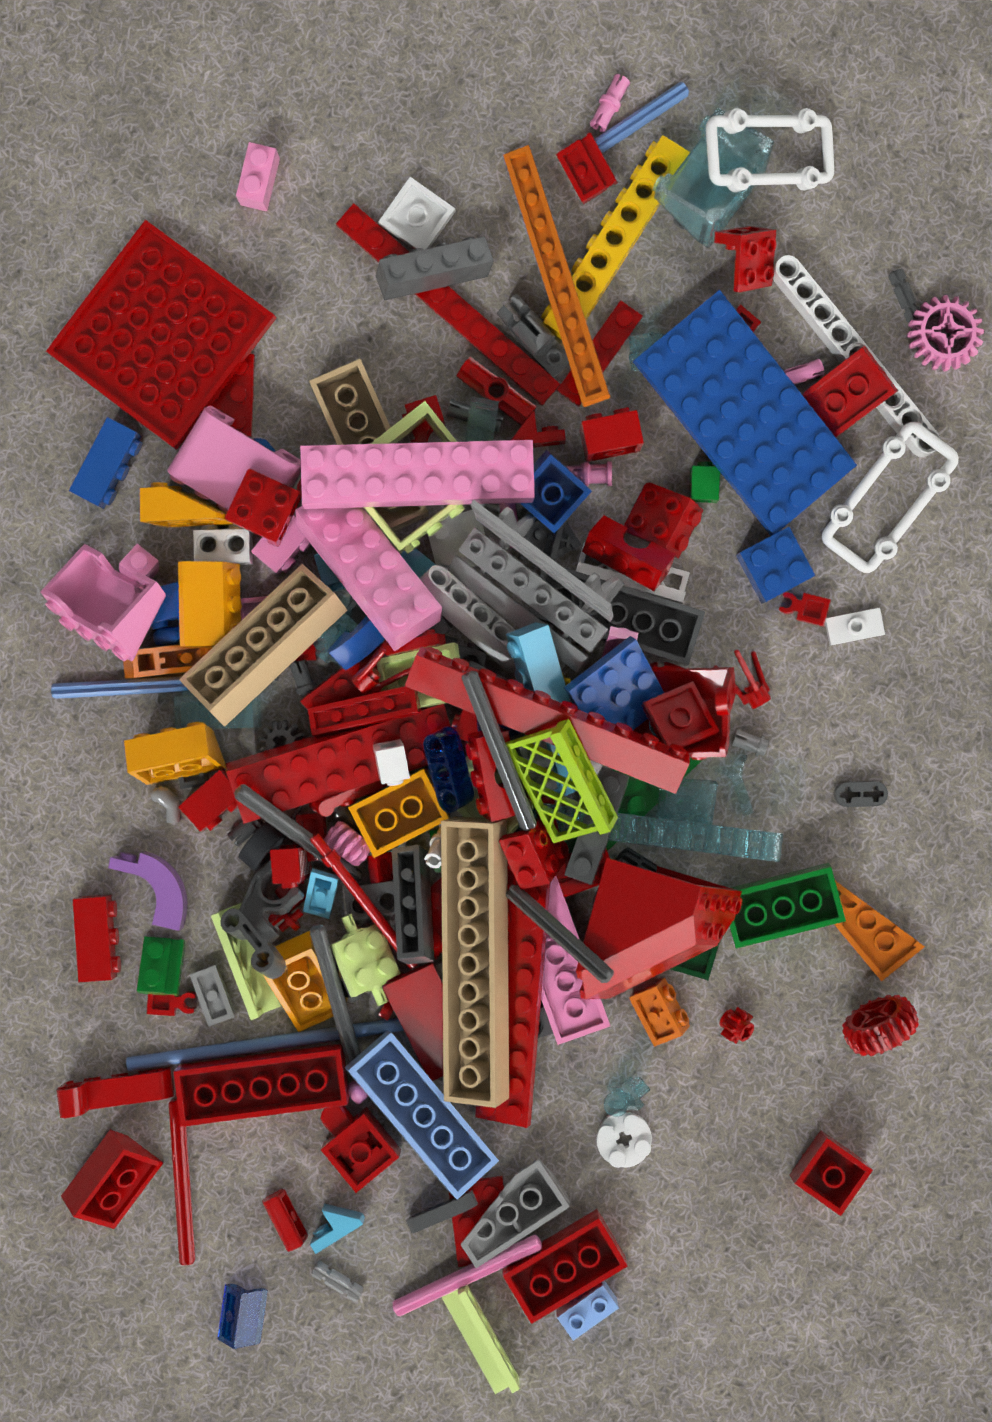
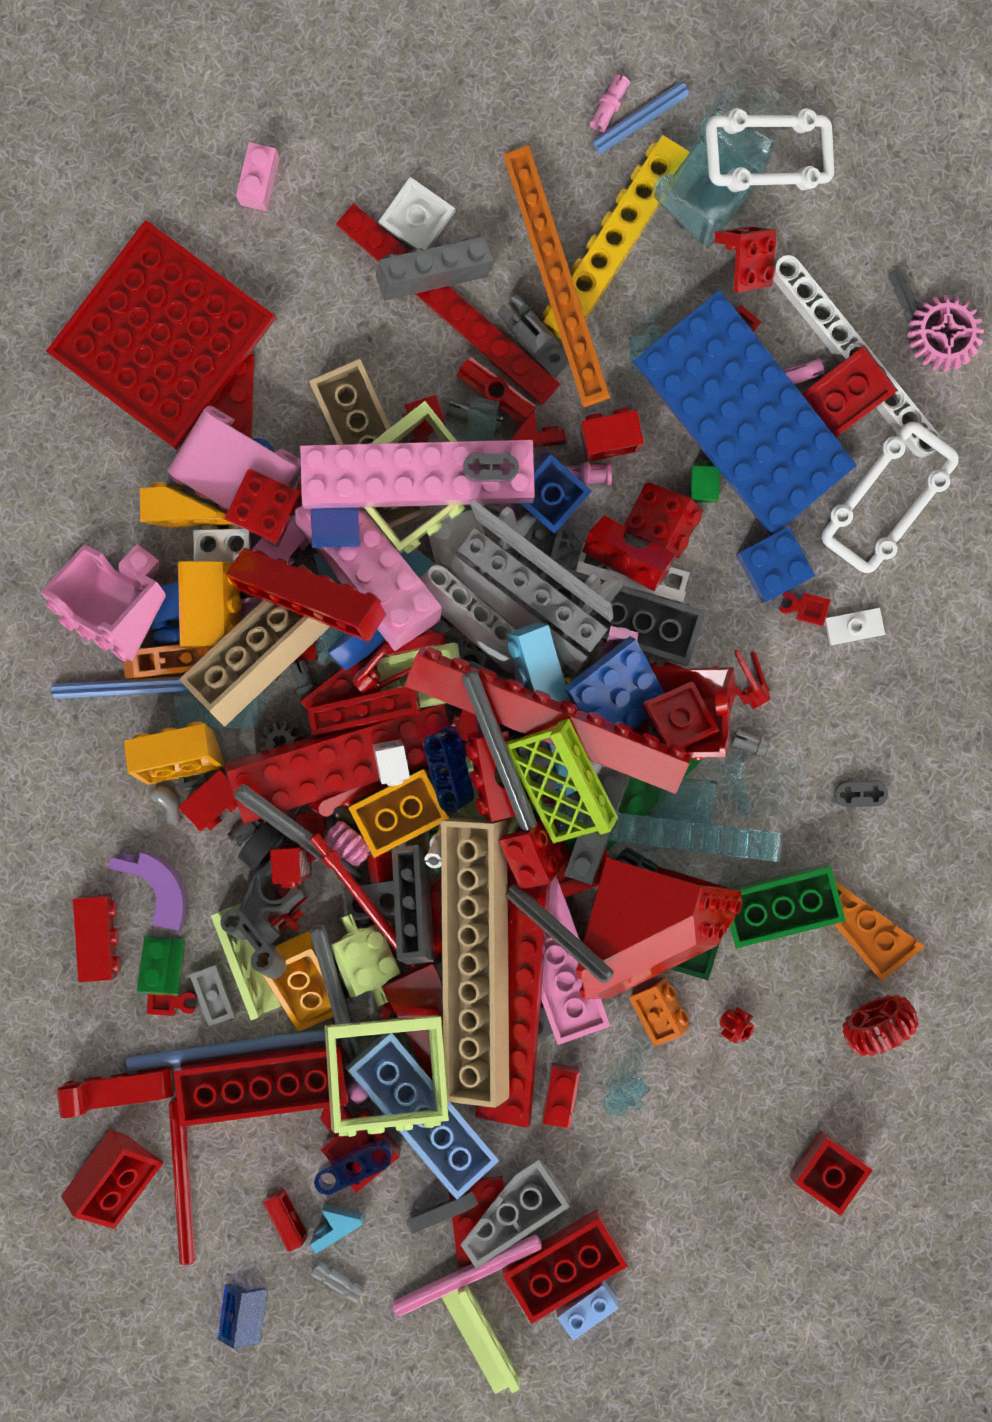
(106, 463): blue brick -> none
(307, 593): none -> red brick
(321, 893): medium azure slope -> none
(335, 527): none -> blue piece
(344, 1176): none -> clear blue beam
(401, 1121): none -> yellowish green window
(490, 460): none -> dark grey beam
(560, 1095): none -> red brick
(586, 168): red plate -> none
(606, 343): red plate -> none
(638, 1146): white plate -> none

